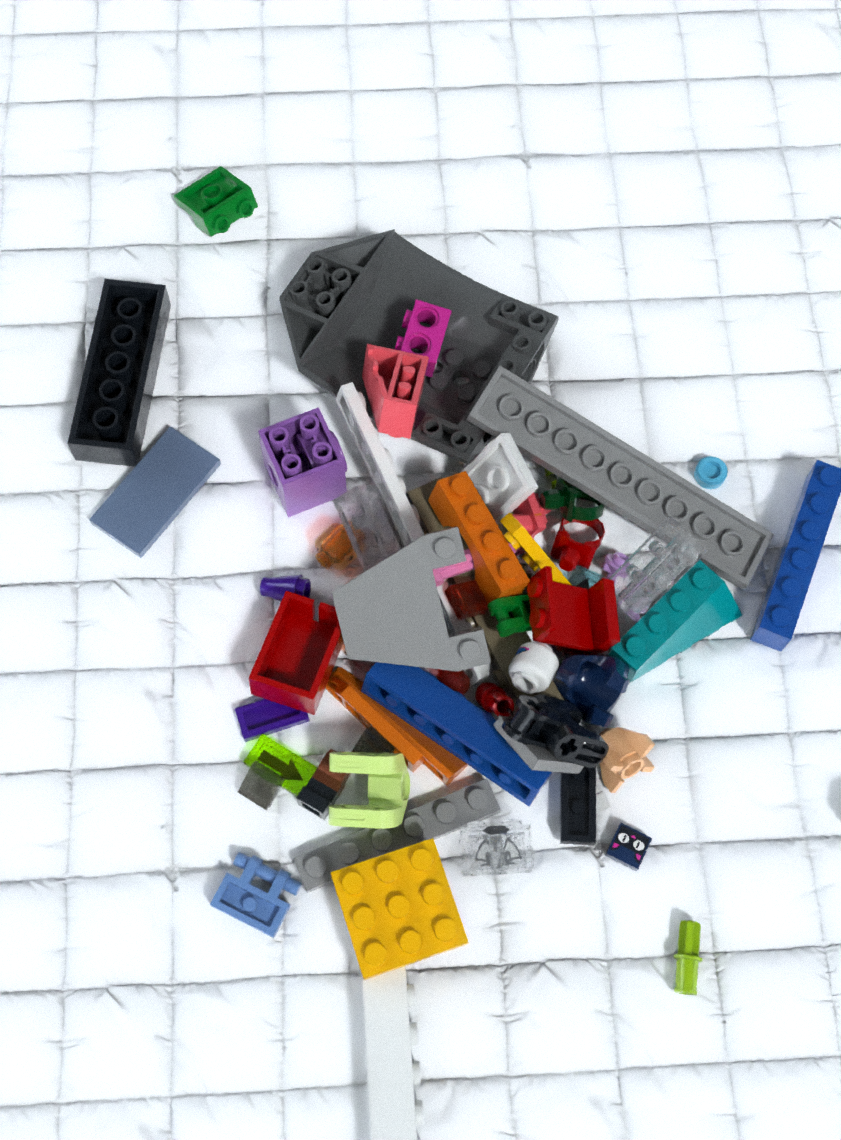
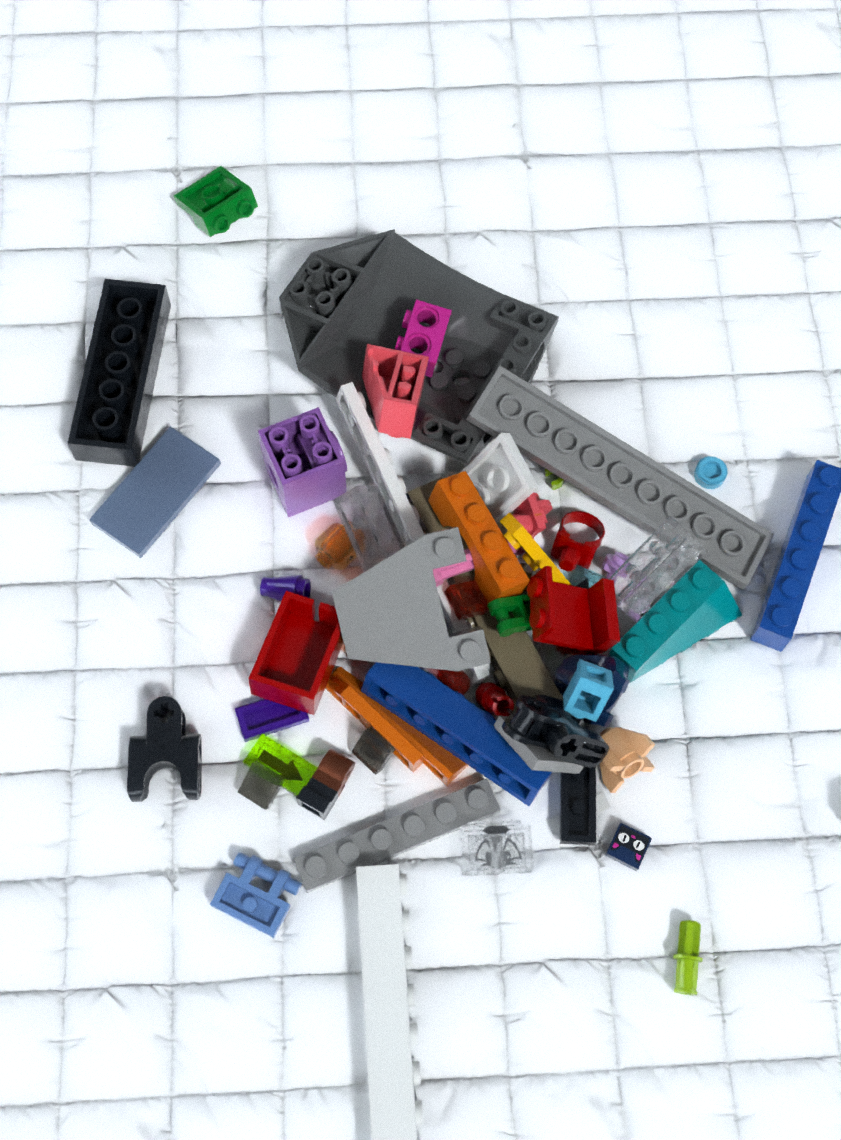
(164, 747): none -> black piece
(386, 789): yellowish green piece -> none
(399, 908): yellow plate -> none
(533, 667): white head -> none
(565, 499): dark green piece -> none
(588, 691): none -> medium azure brick

